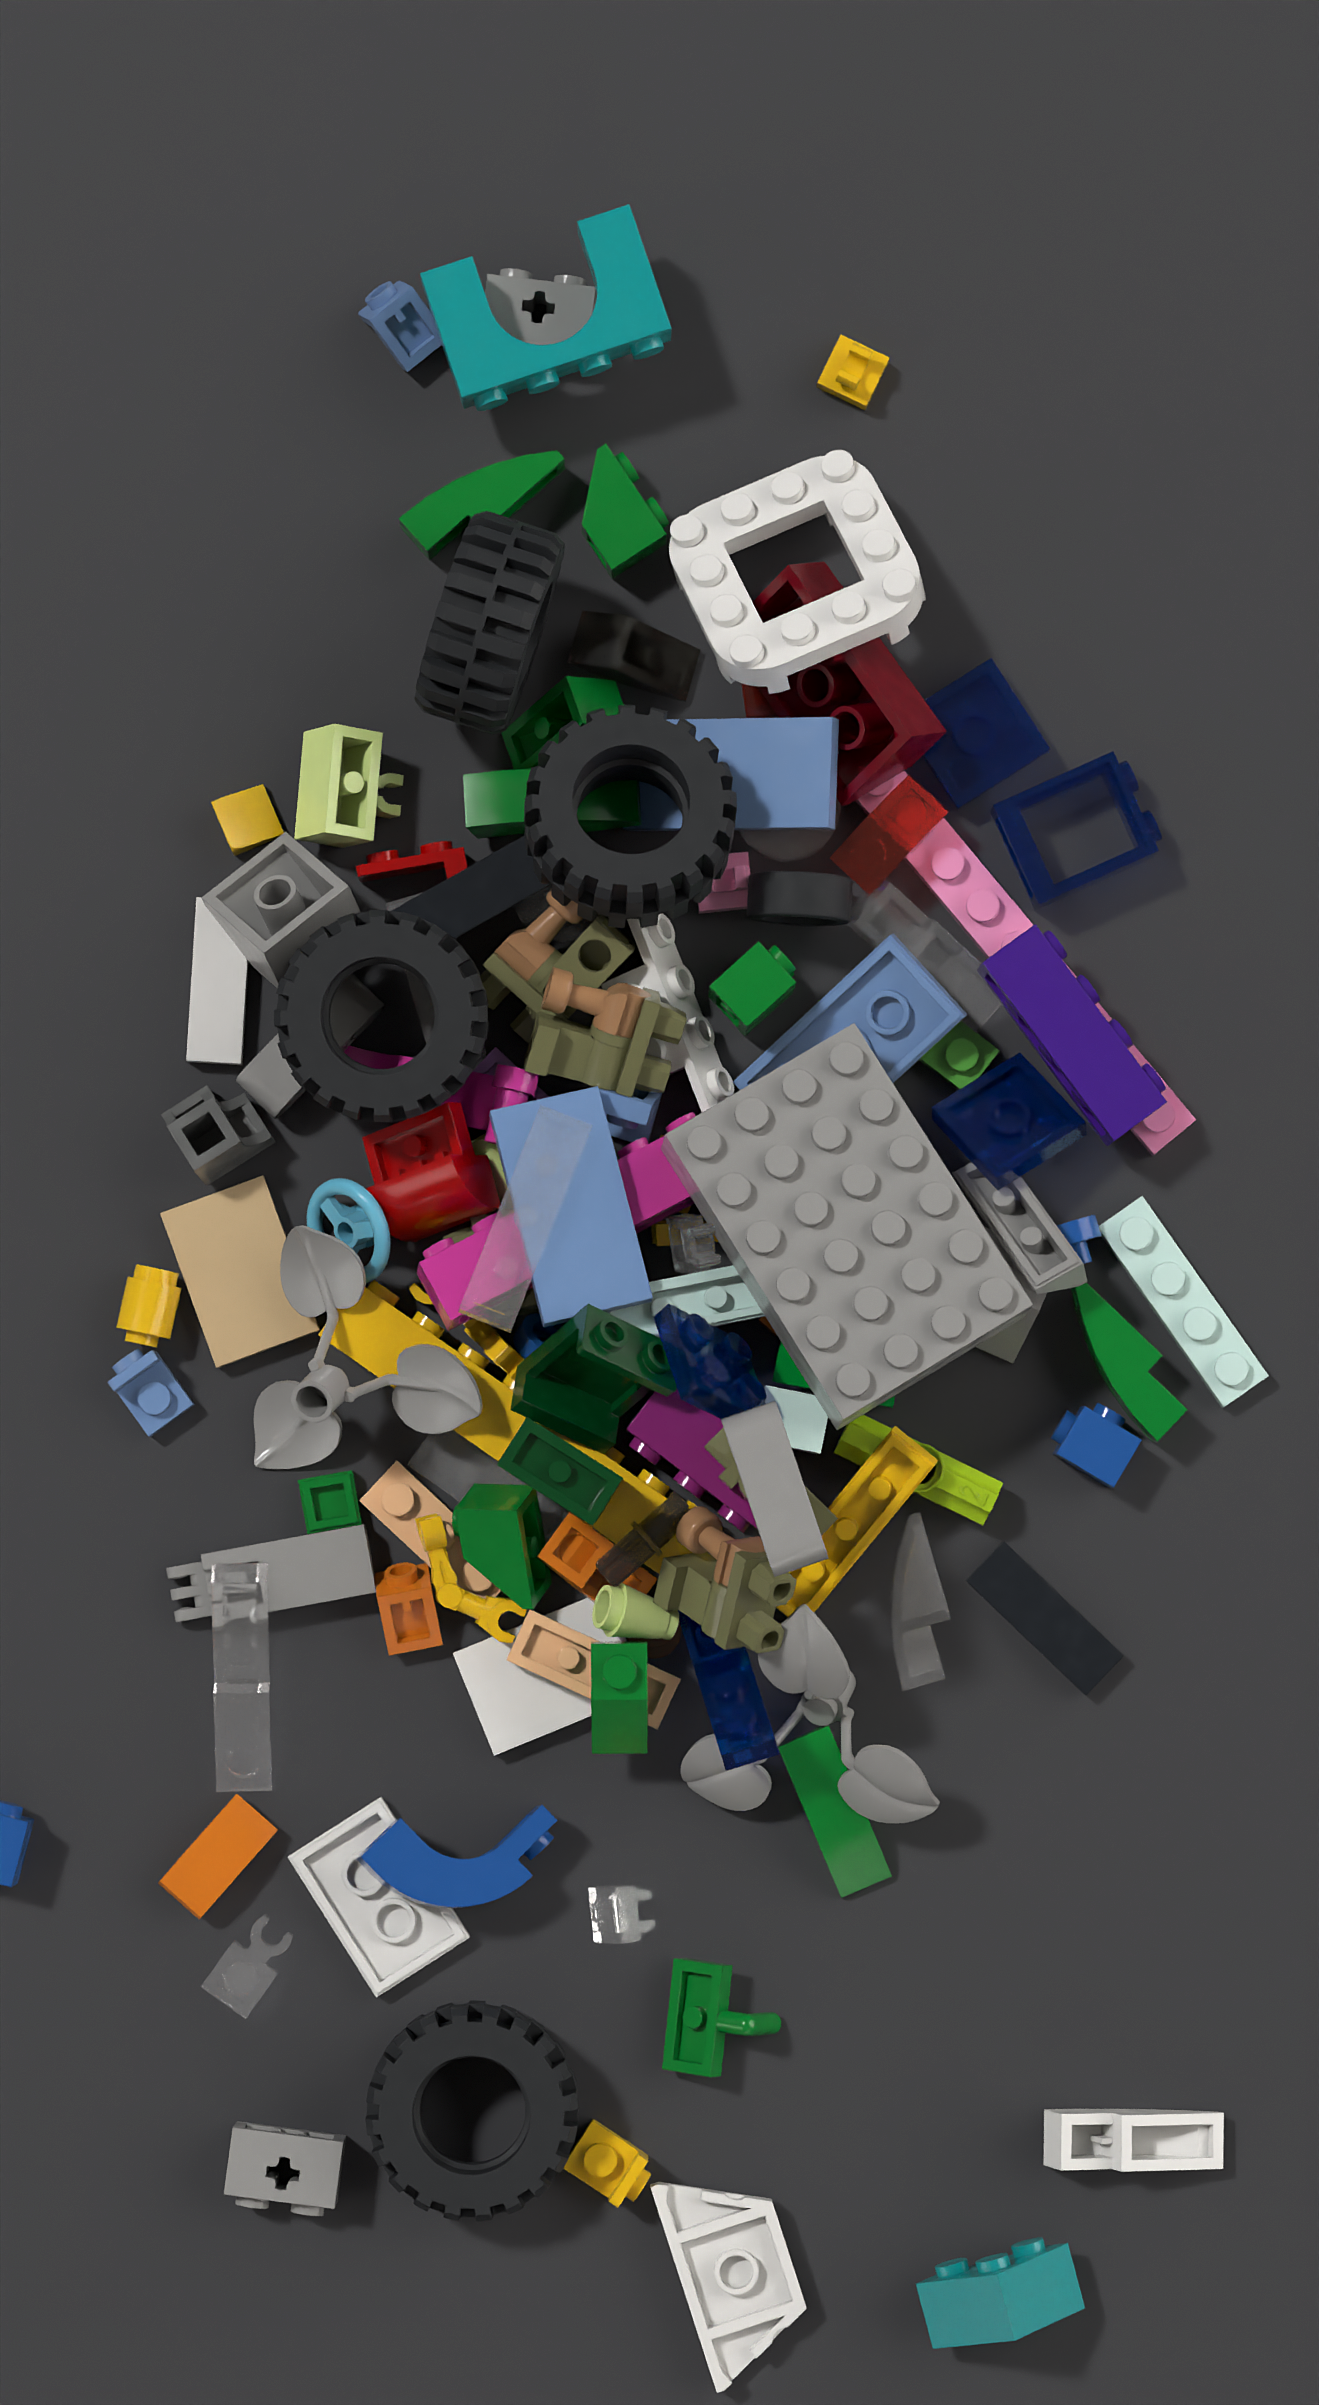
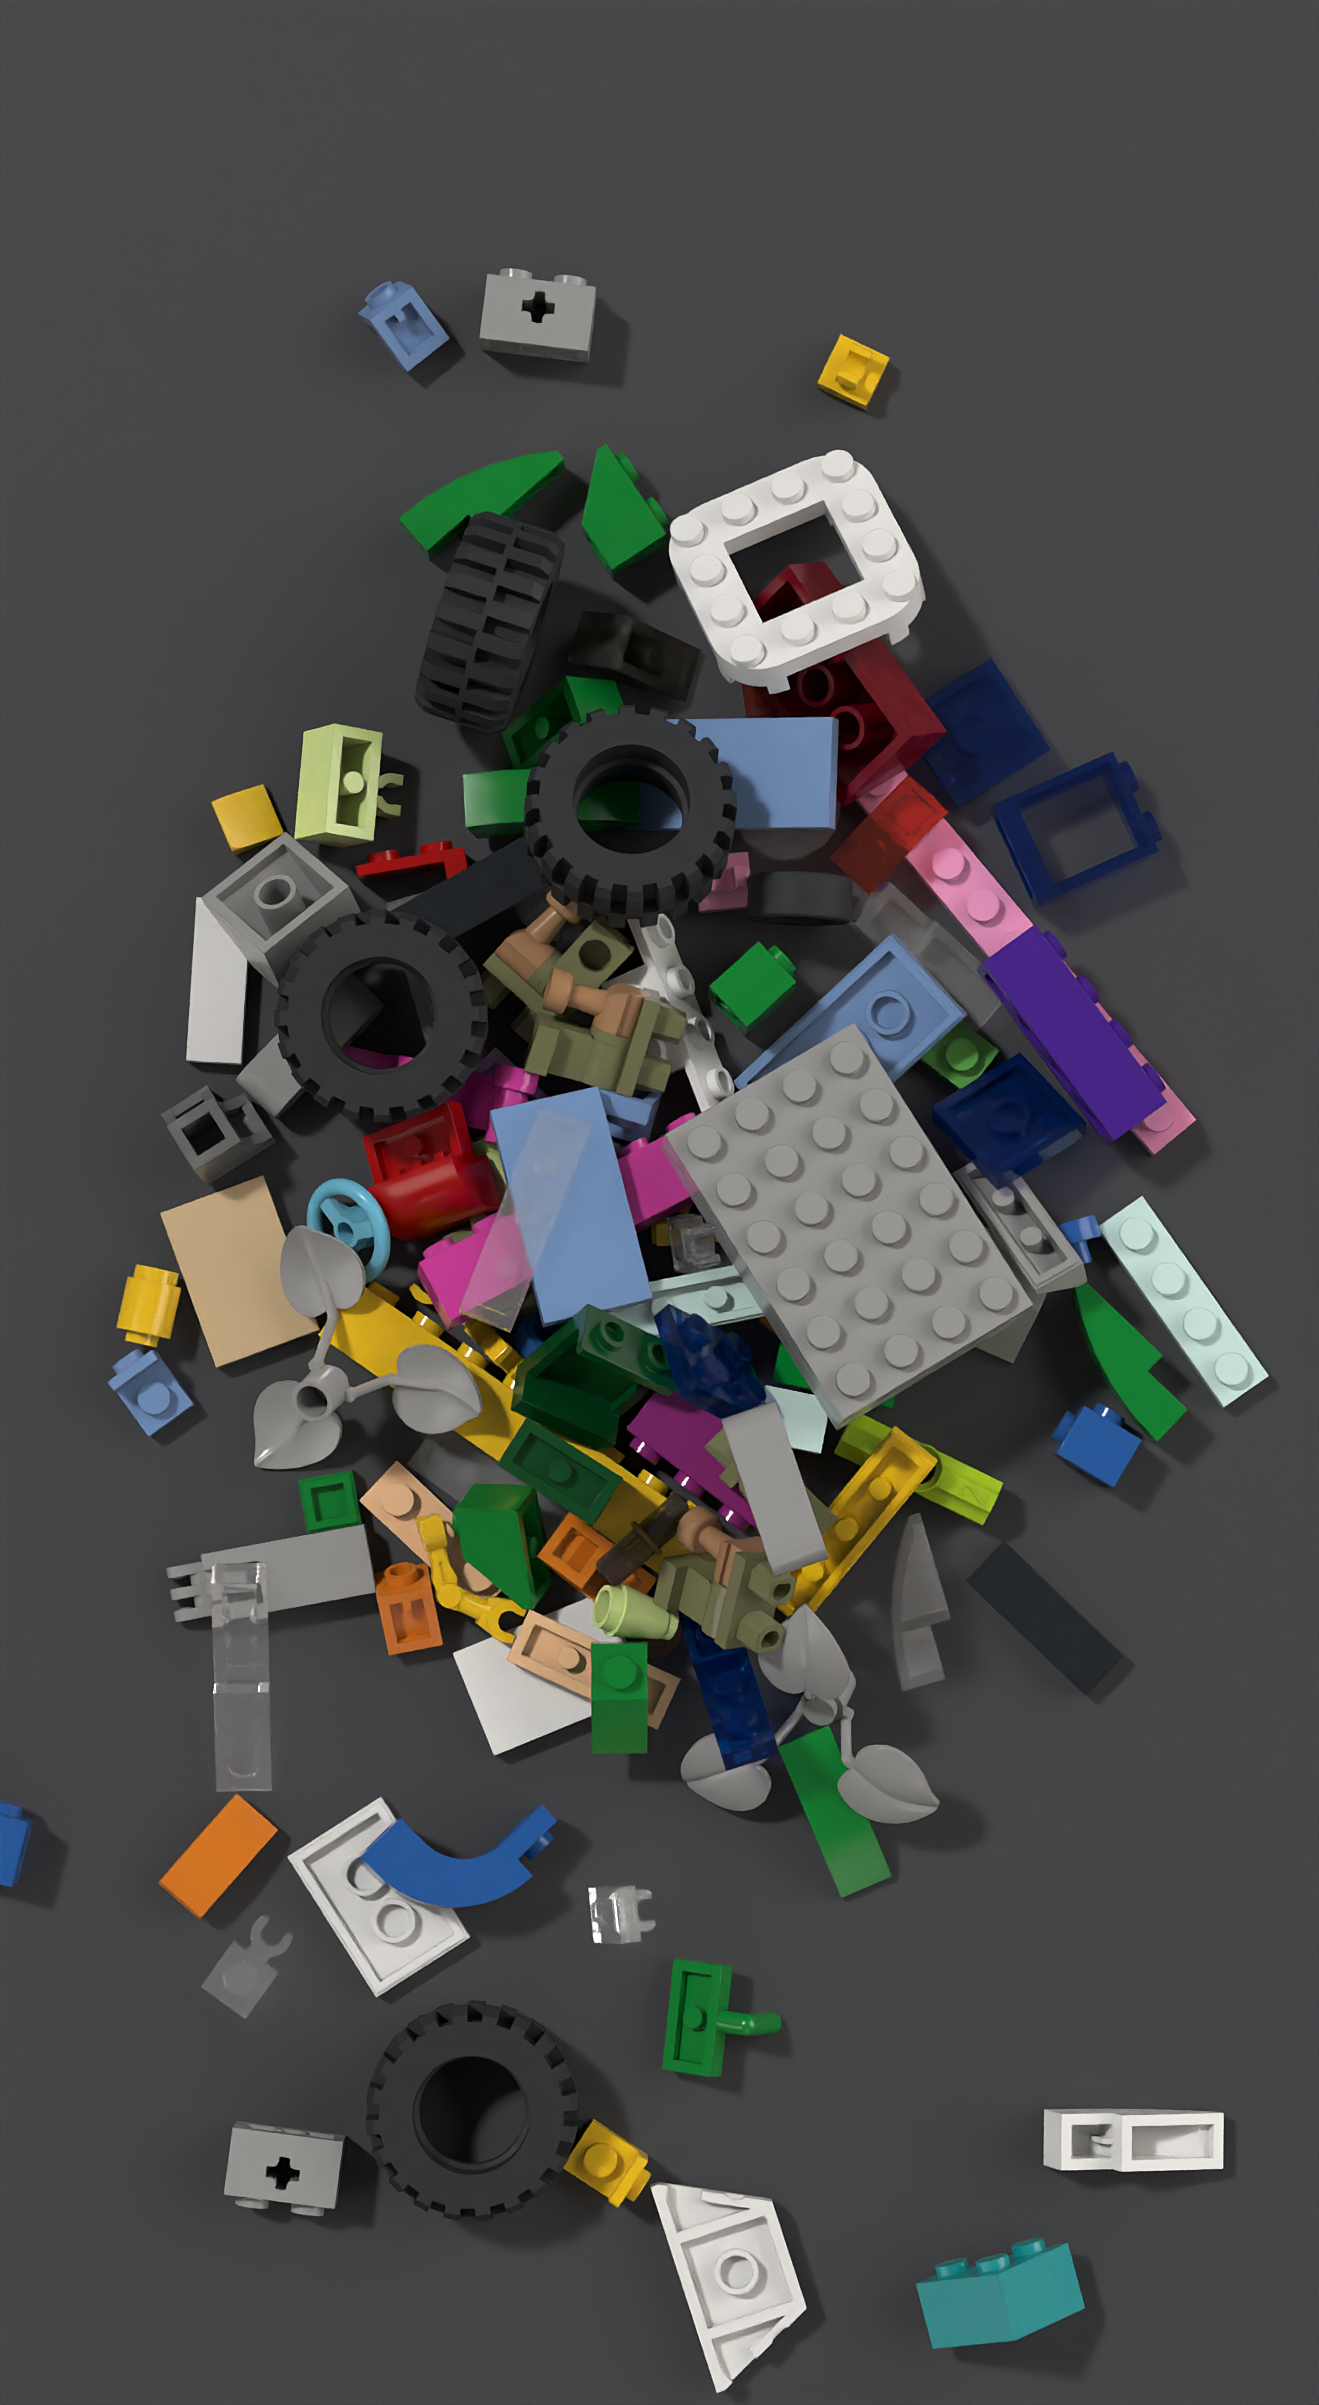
(493, 363): teal arch -> none

